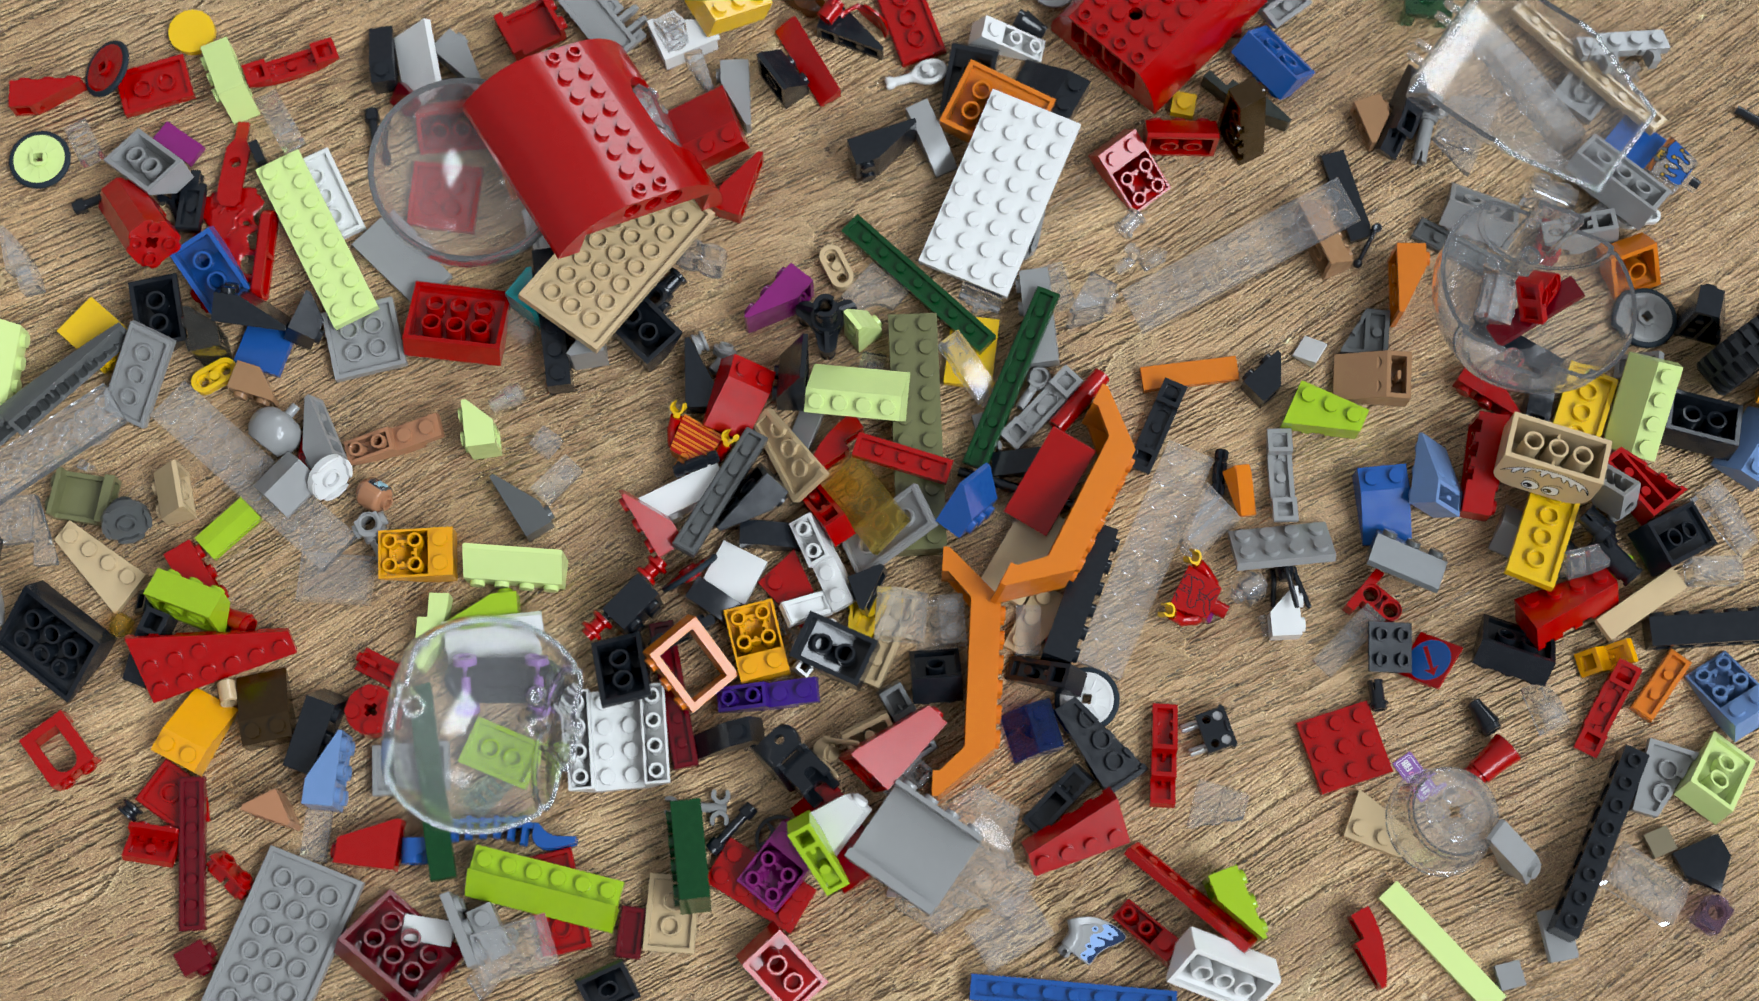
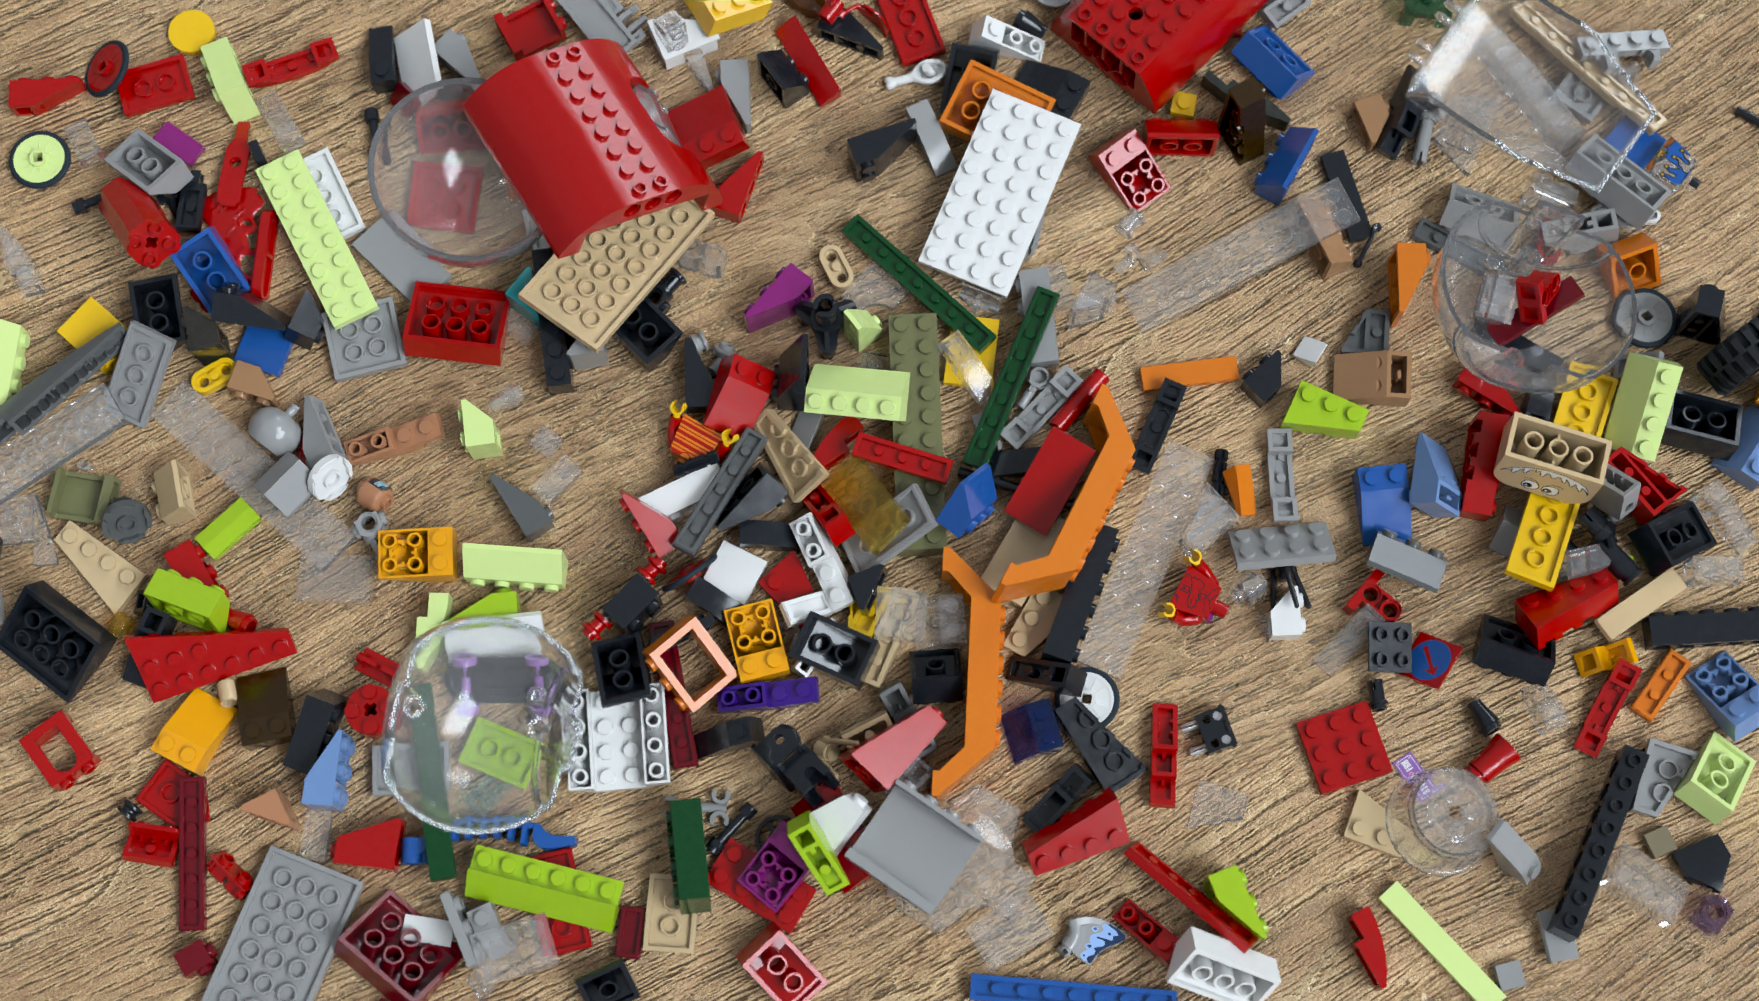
(1028, 630): clear tile -> none
(1284, 163): none -> blue slope

